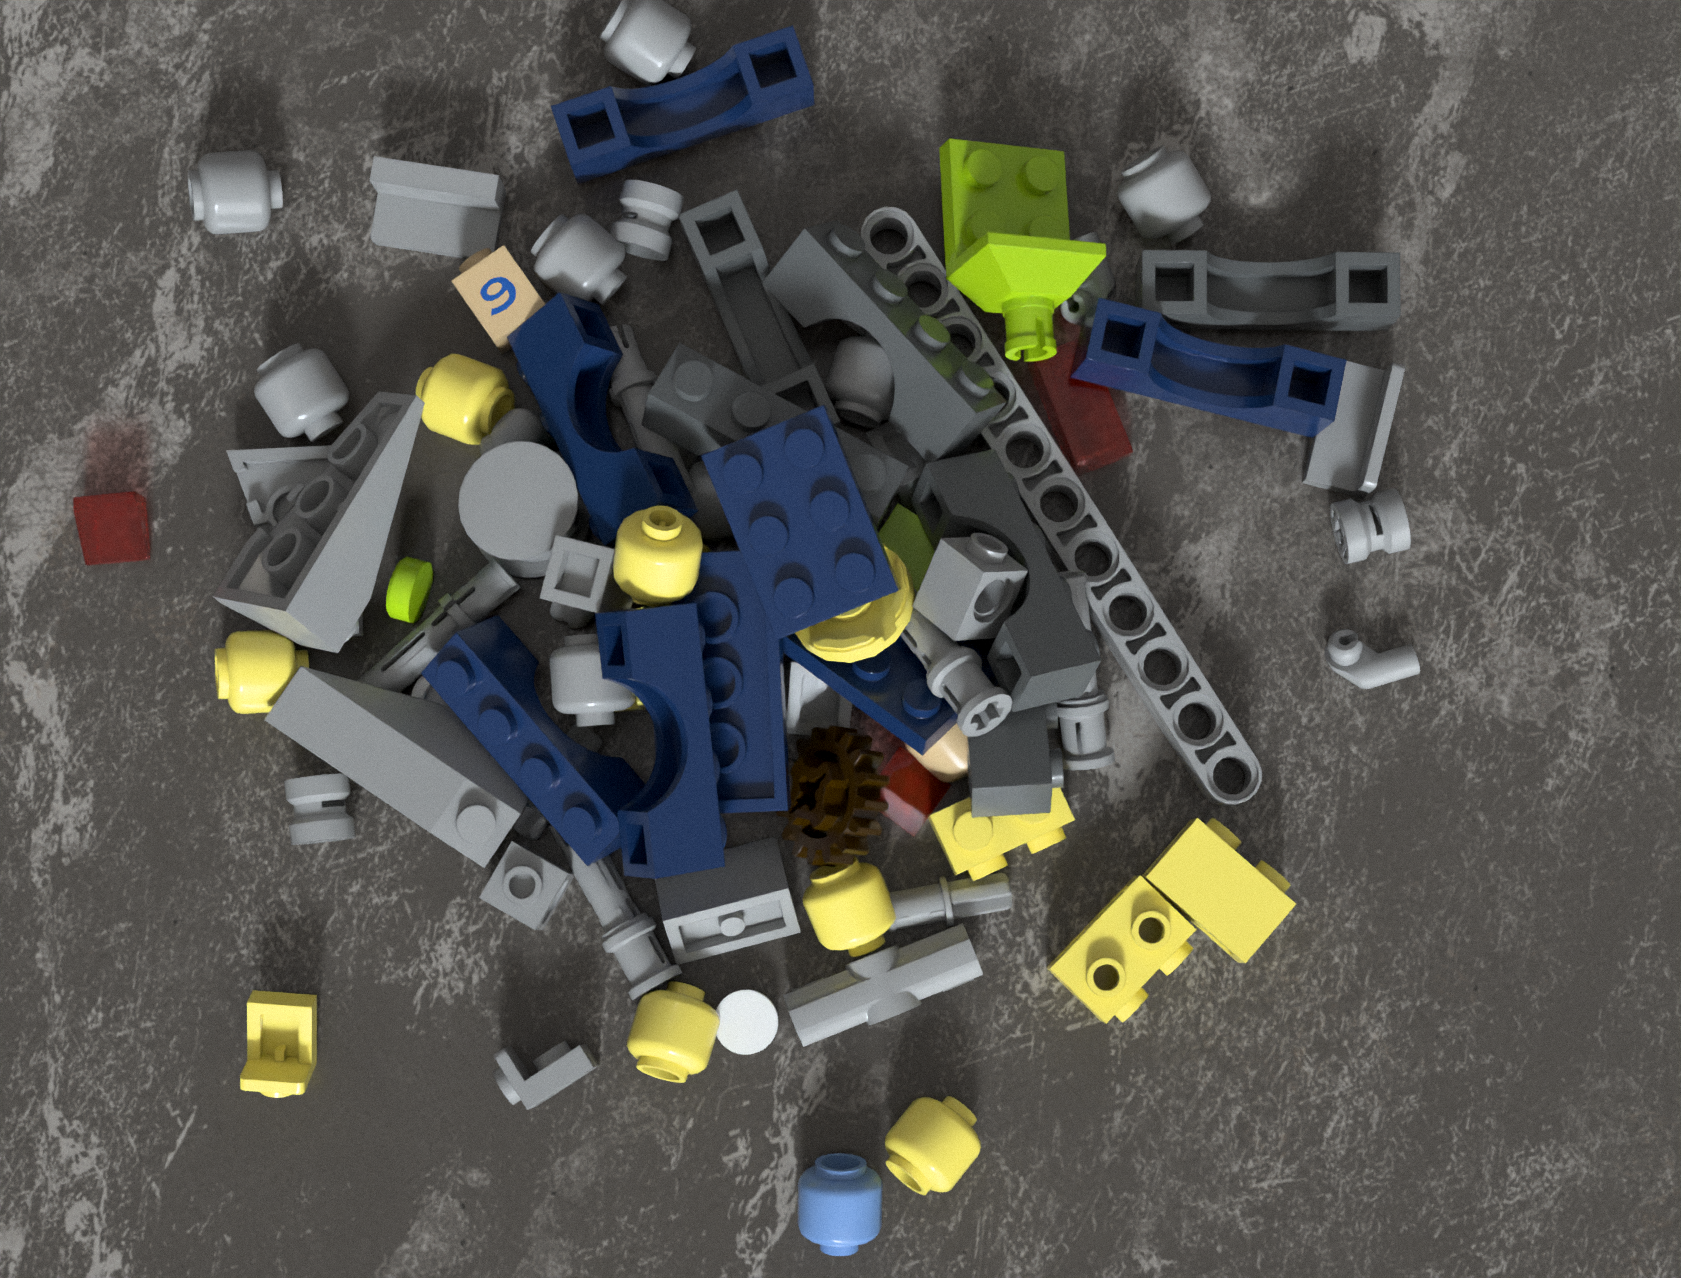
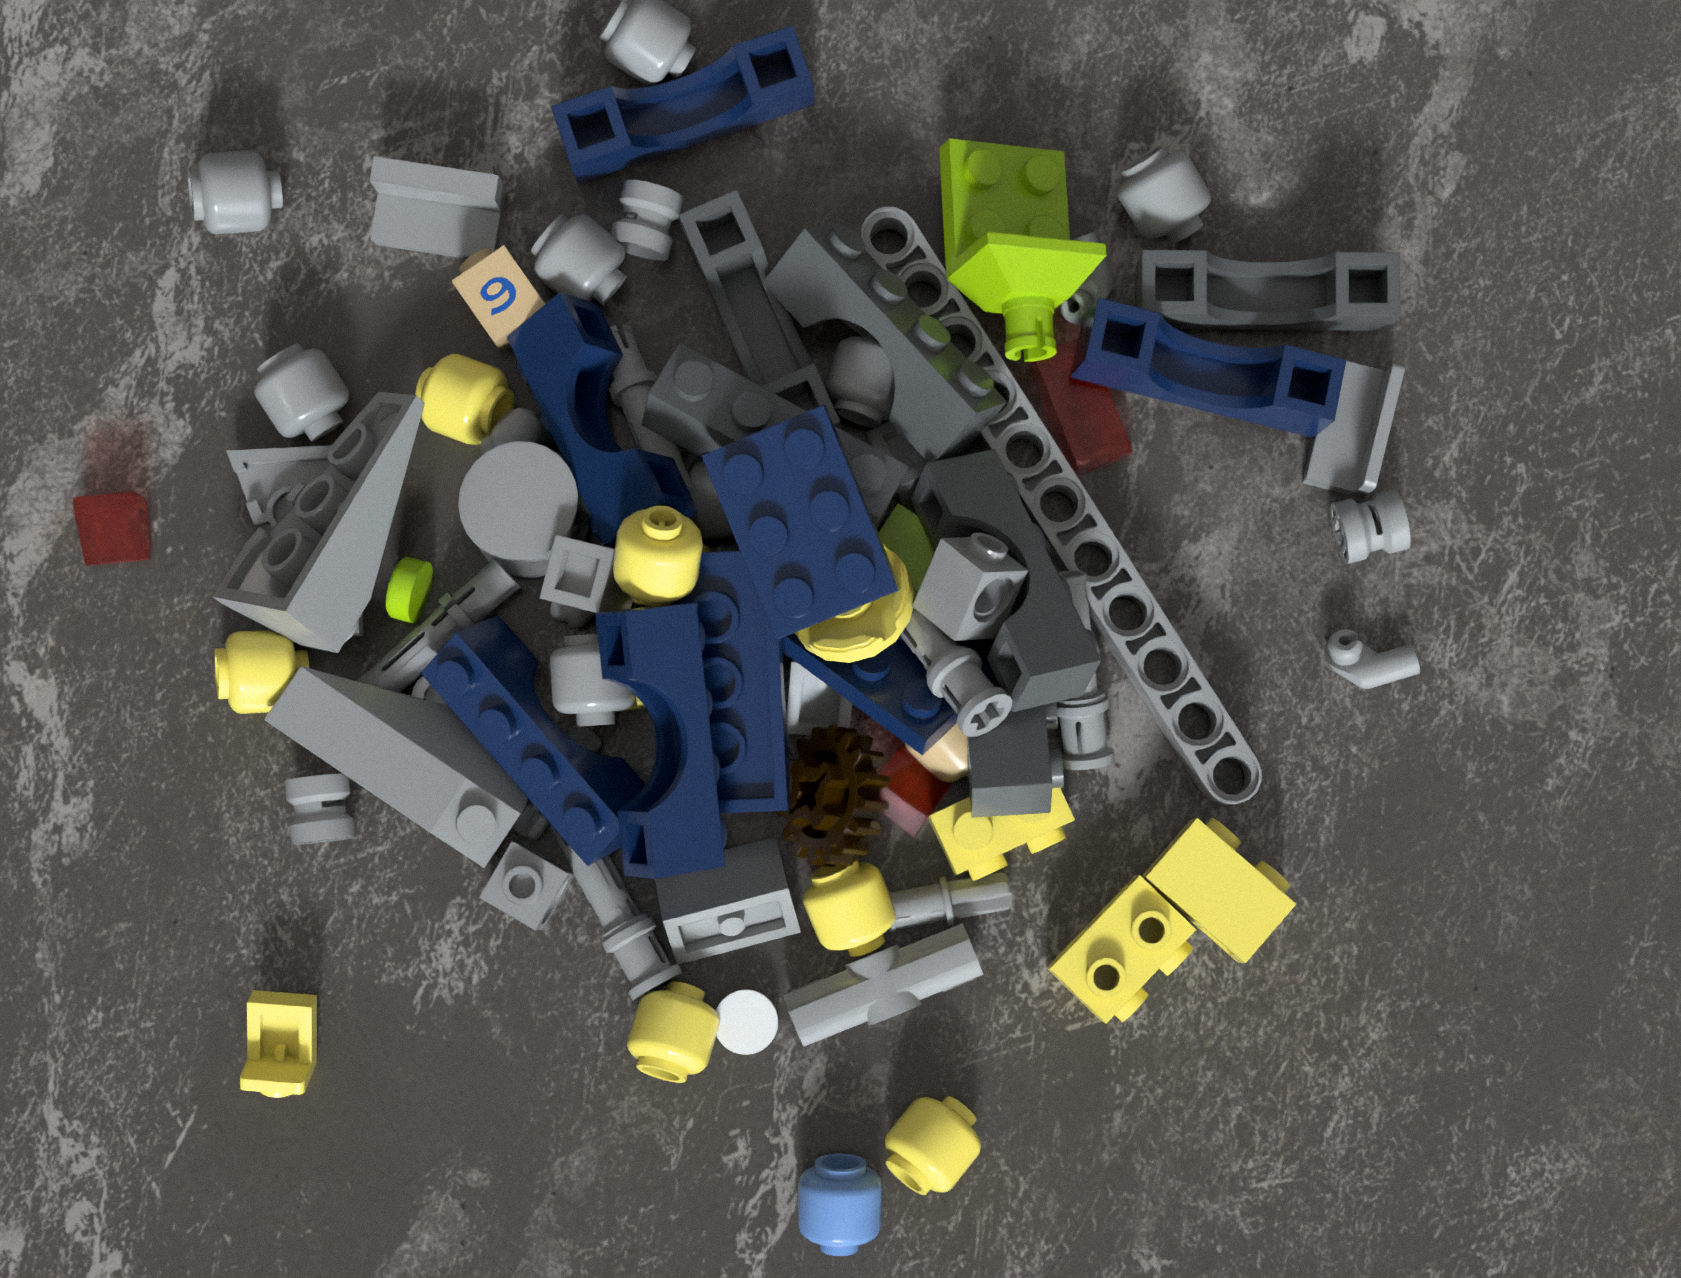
(556, 1069): light grey bracket -> none

